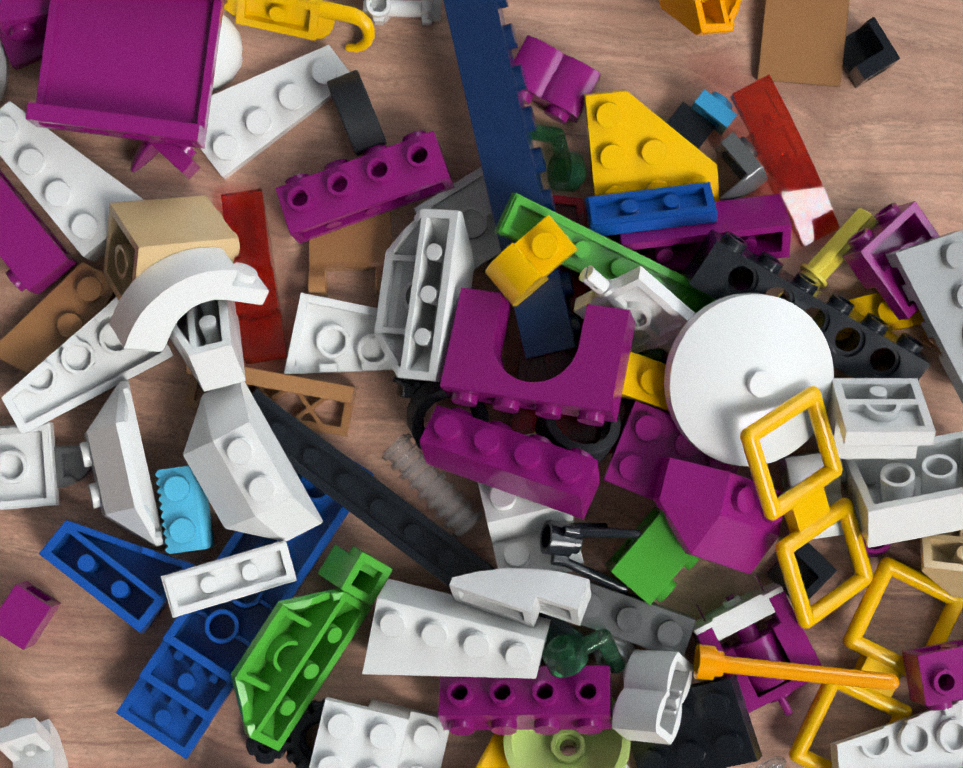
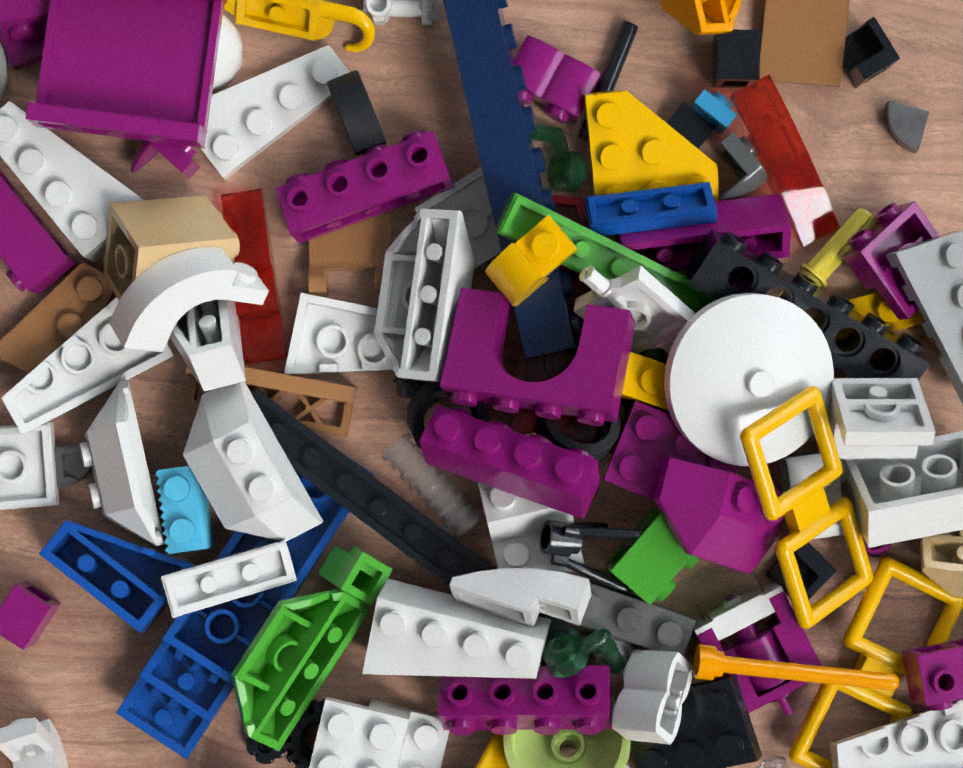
(614, 64): none -> black bar
(736, 59): none -> black panel
(906, 124): none -> flat silver tile

